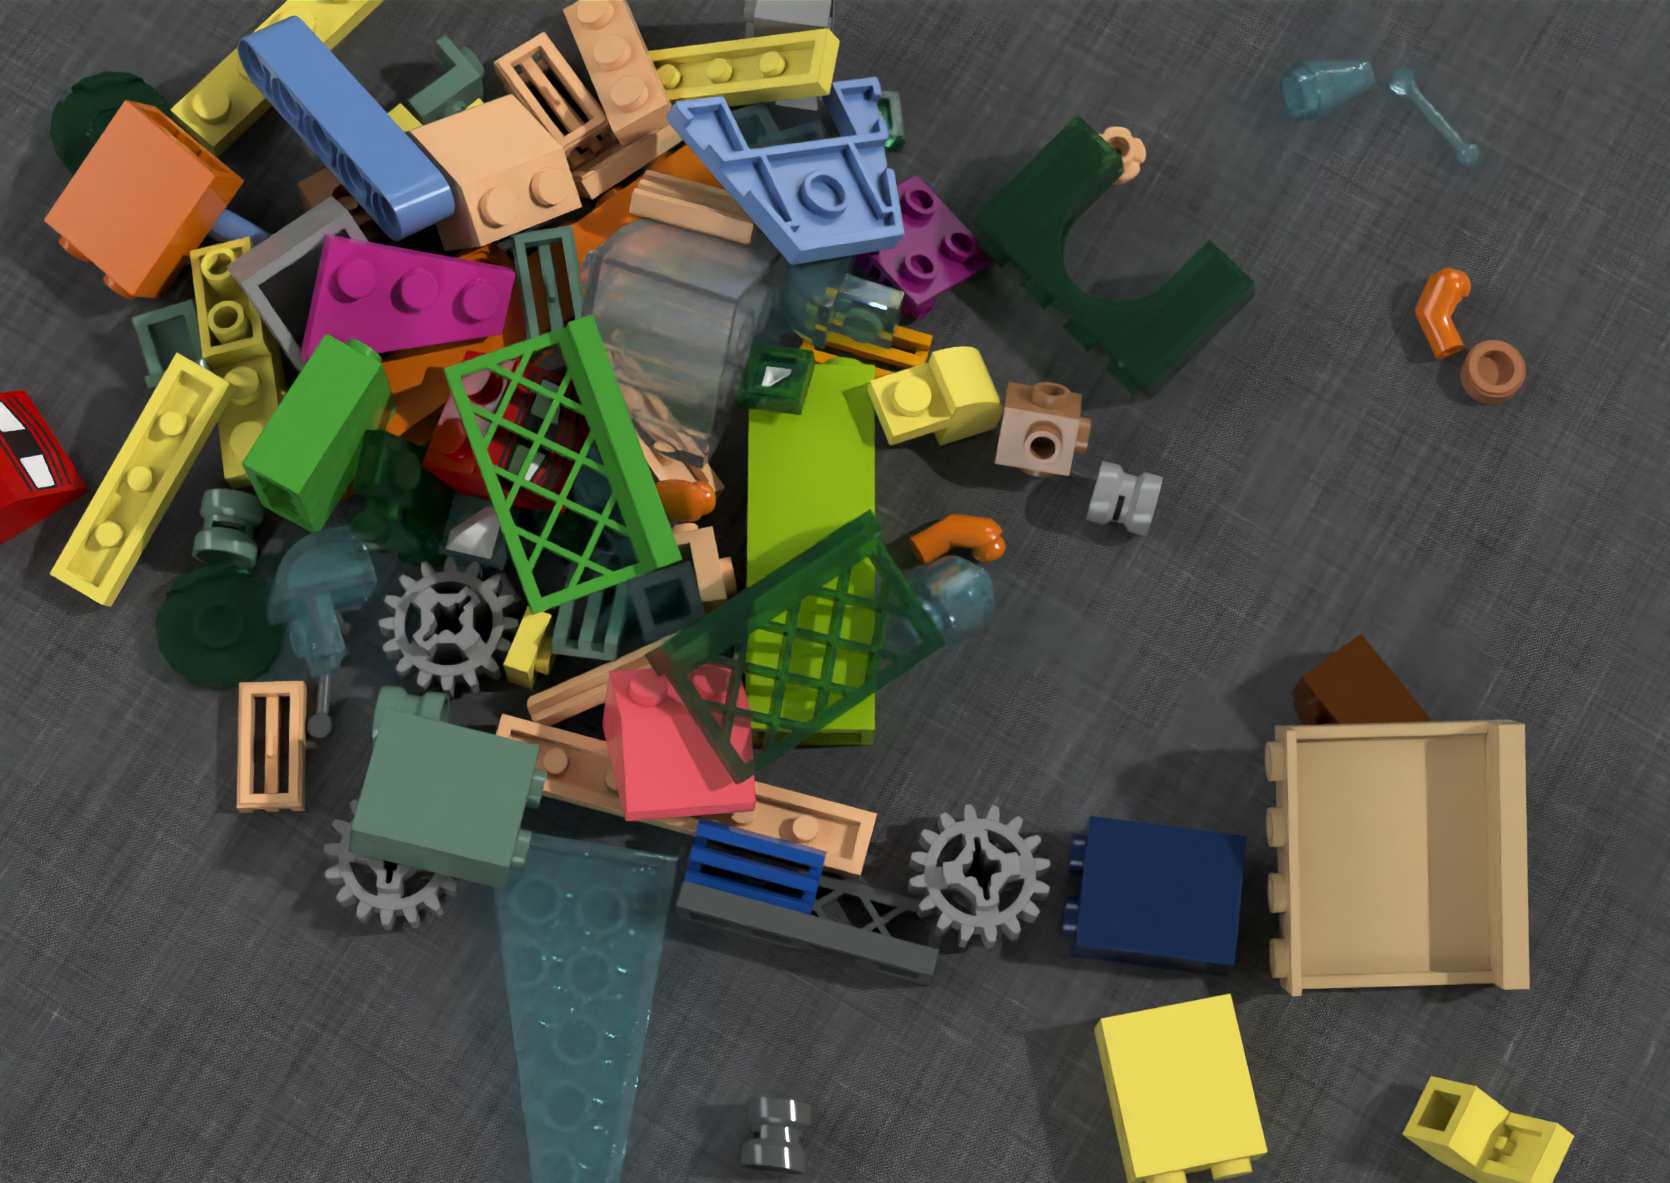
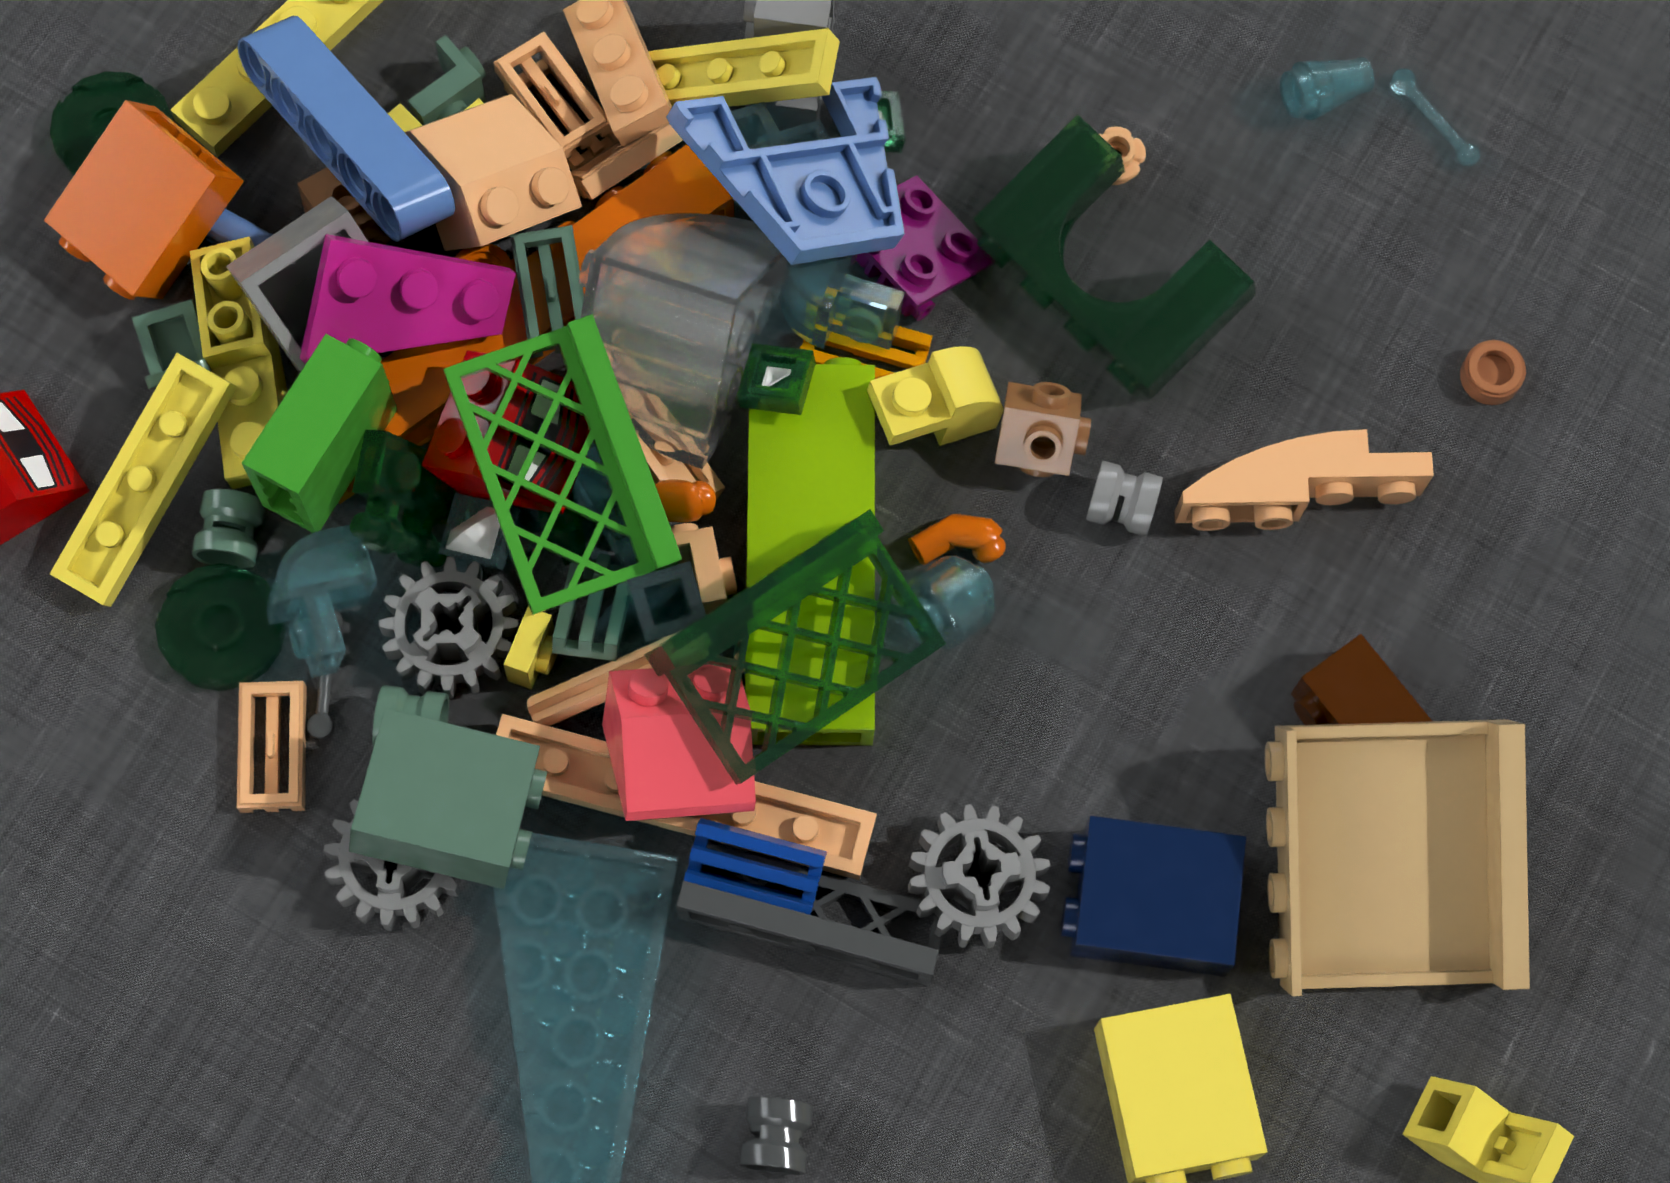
(691, 207): light nougat tile -> none
(1278, 480): none -> light nougat slope
(1436, 306): orange arm -> none

